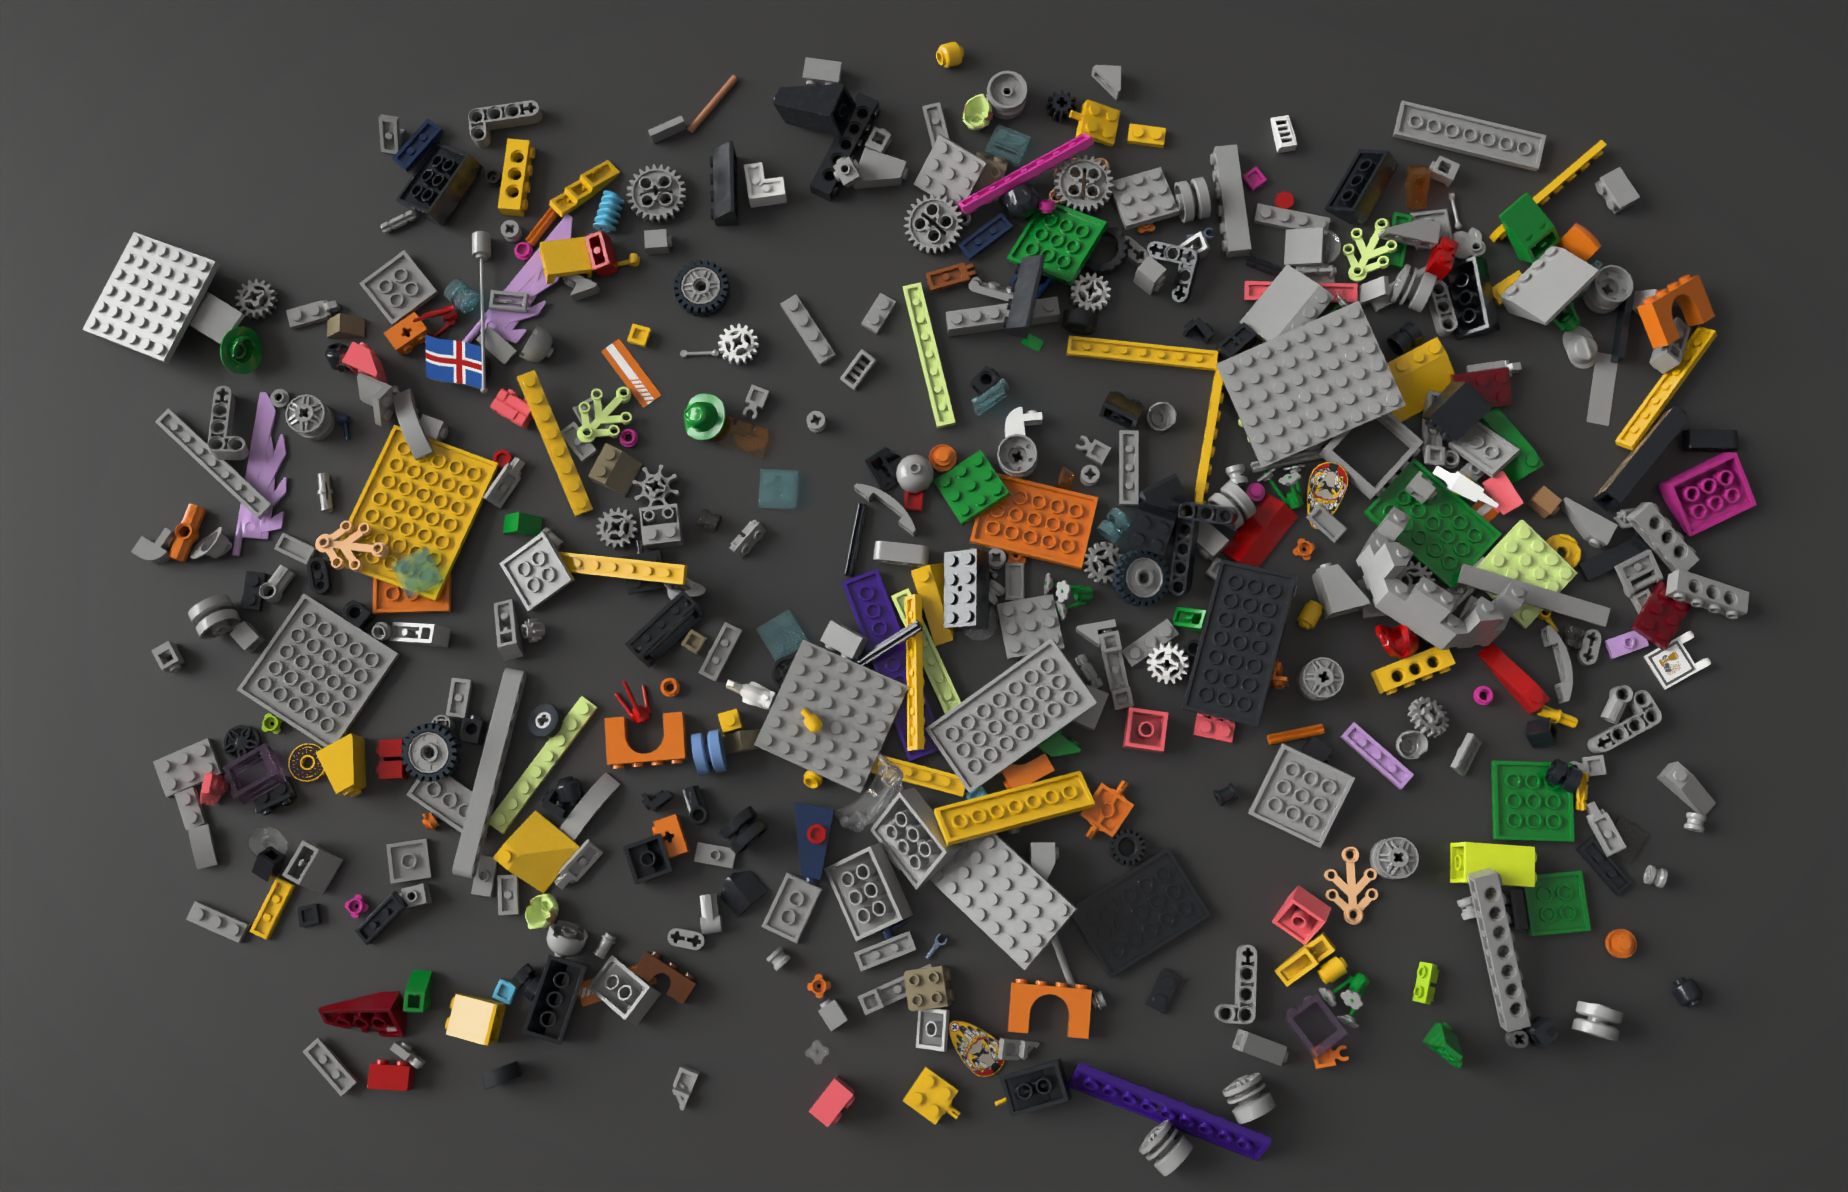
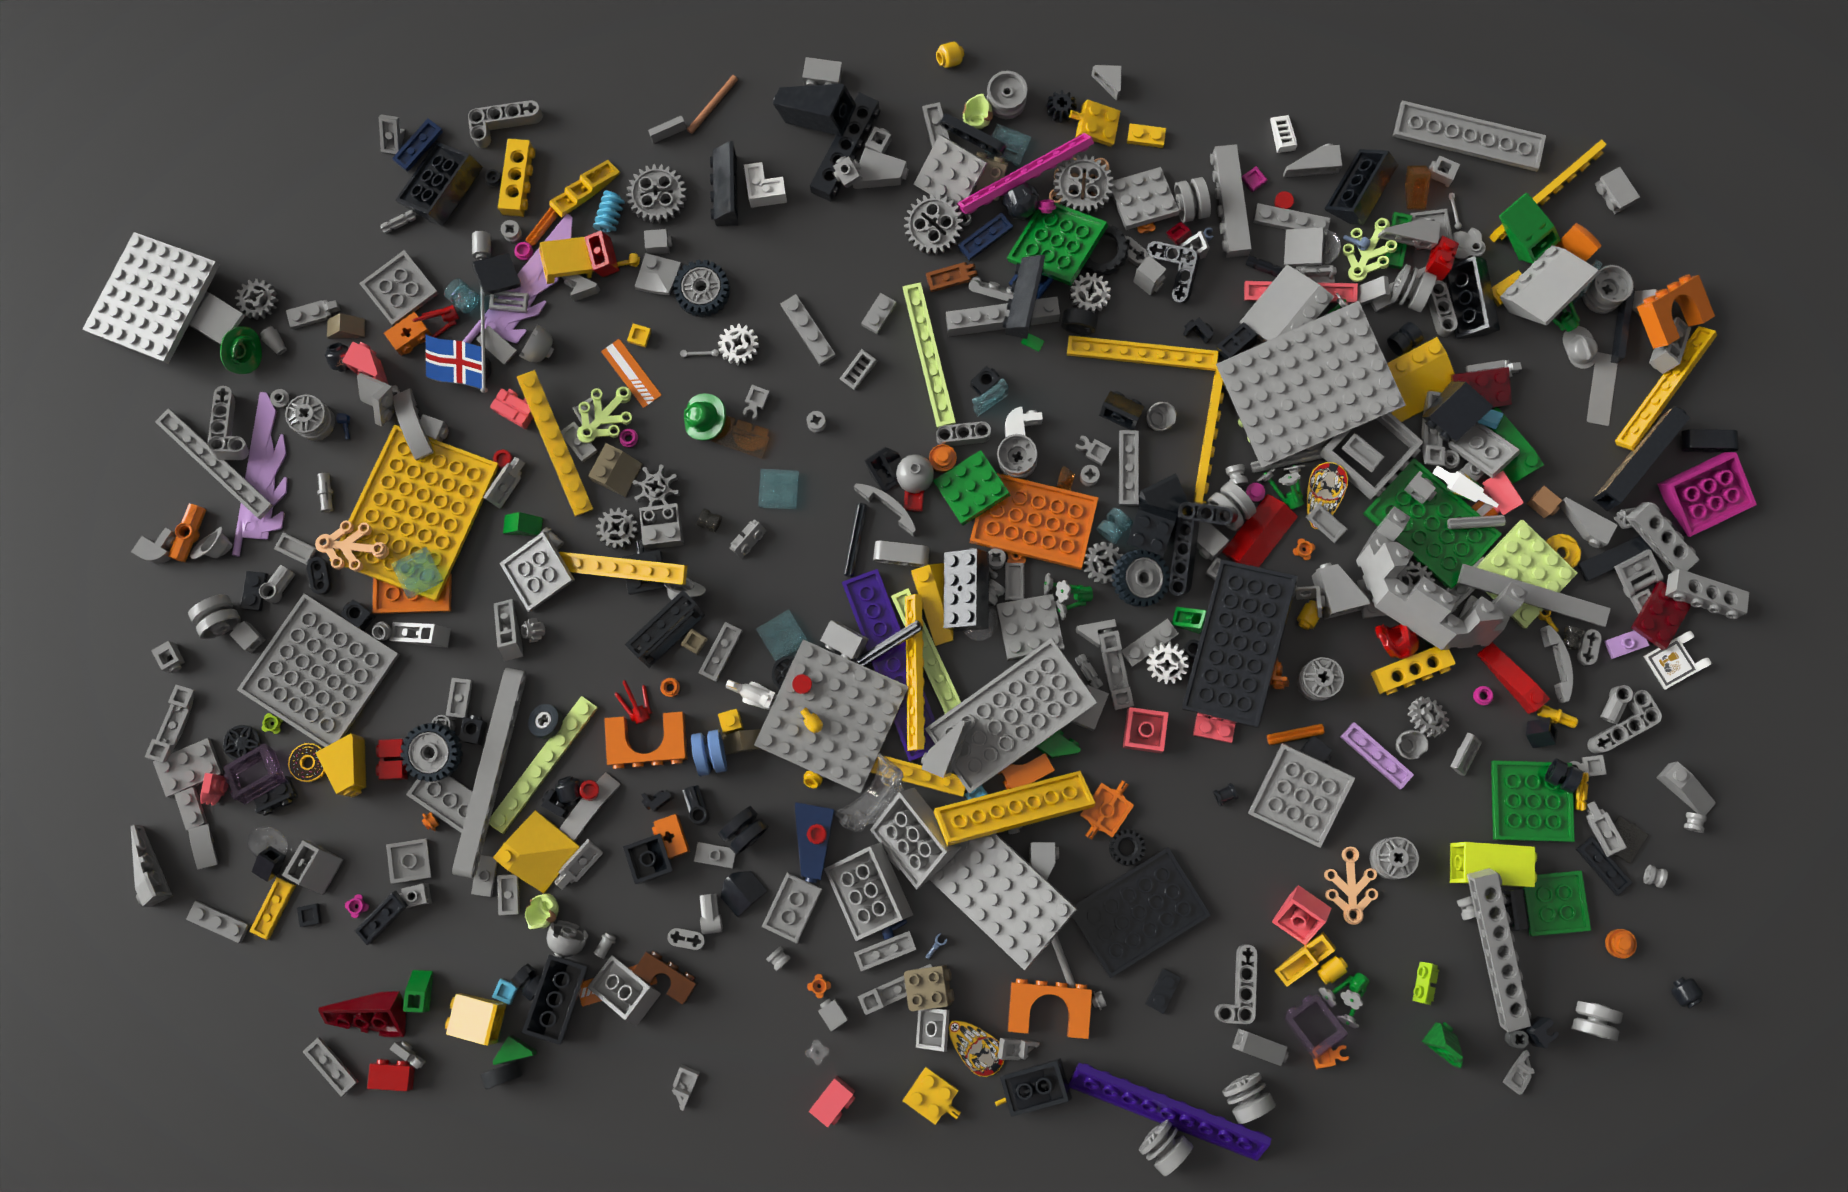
(148, 876): none -> light grey wedge
(173, 724): none -> light grey slope
(273, 339): none -> light grey cone
(496, 274): none -> black tile
(513, 1049): none -> green slope
(589, 790): none -> red tile
(657, 274): none -> light grey plate
(802, 684): none -> red tile
(944, 754): none -> light grey slope
(970, 428): none -> light grey beam
(973, 135): none -> black beam
(1179, 233): none -> dark red plate
(1315, 593): none -> light grey bracket
(1320, 161): none -> light grey slope
(1363, 244): none -> sand blue hand
(1363, 452): none -> light grey tile
(1476, 522): none -> light grey axle
(1491, 419): none -> medium azure tile
(1519, 1074): none -> light grey slope

